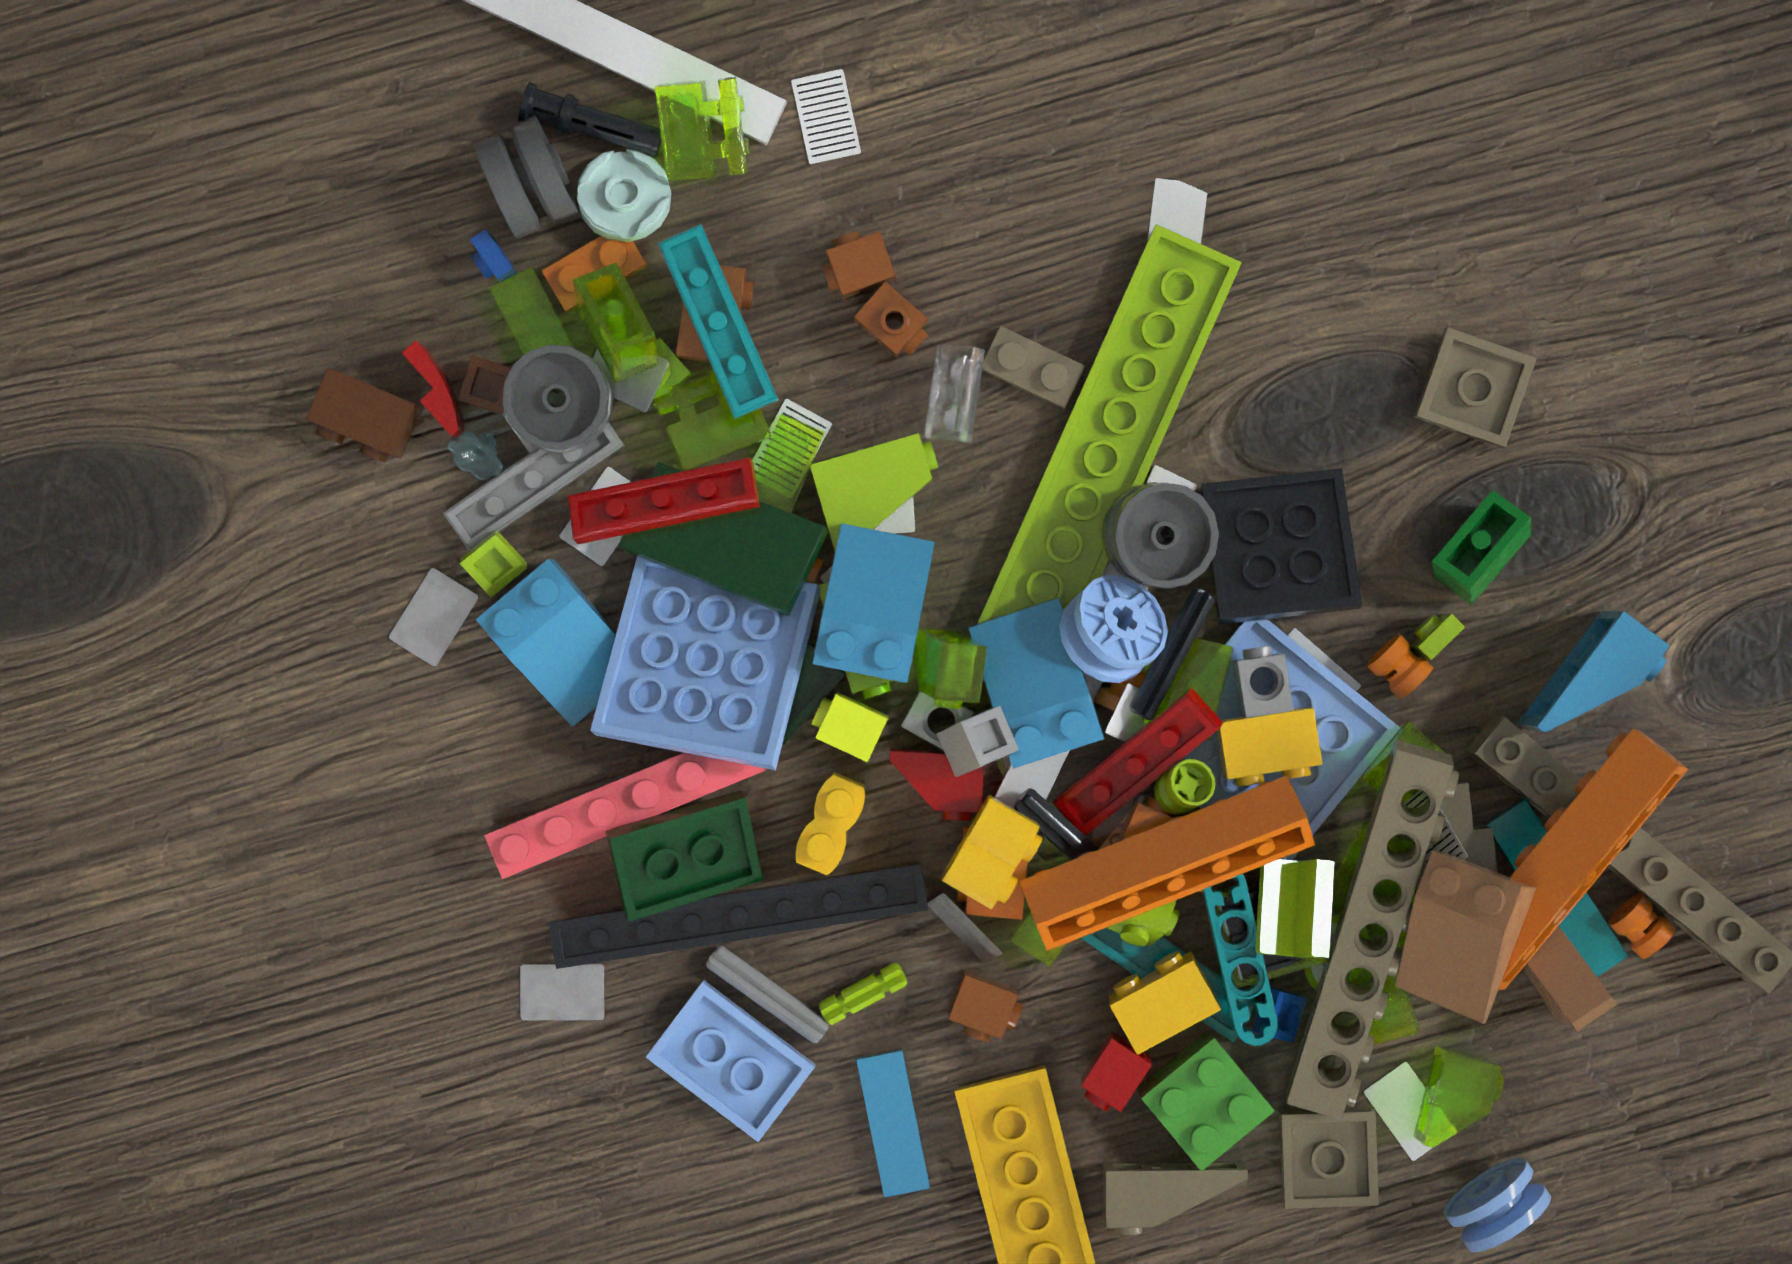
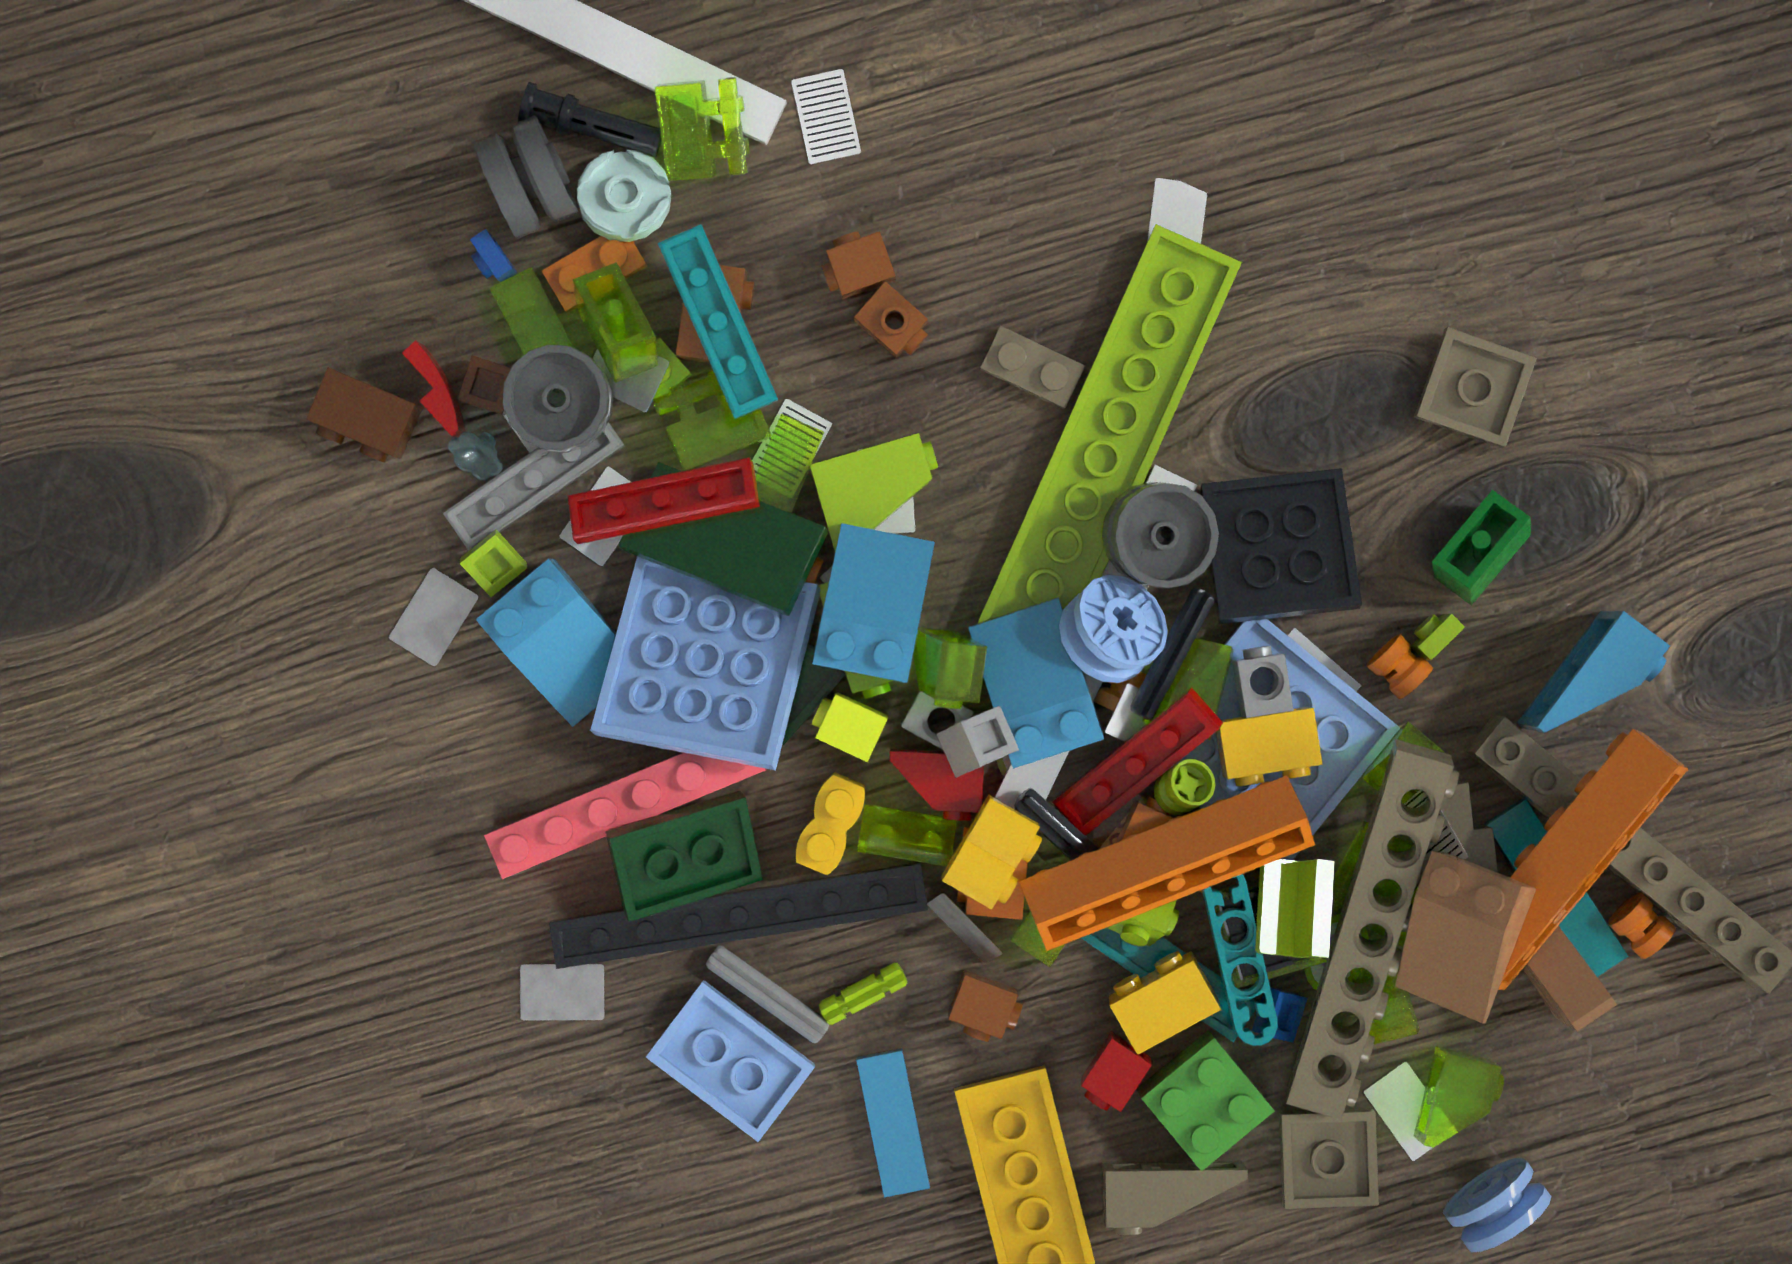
(906, 835): none -> clear neon green plate
(954, 393): clear plate -> none

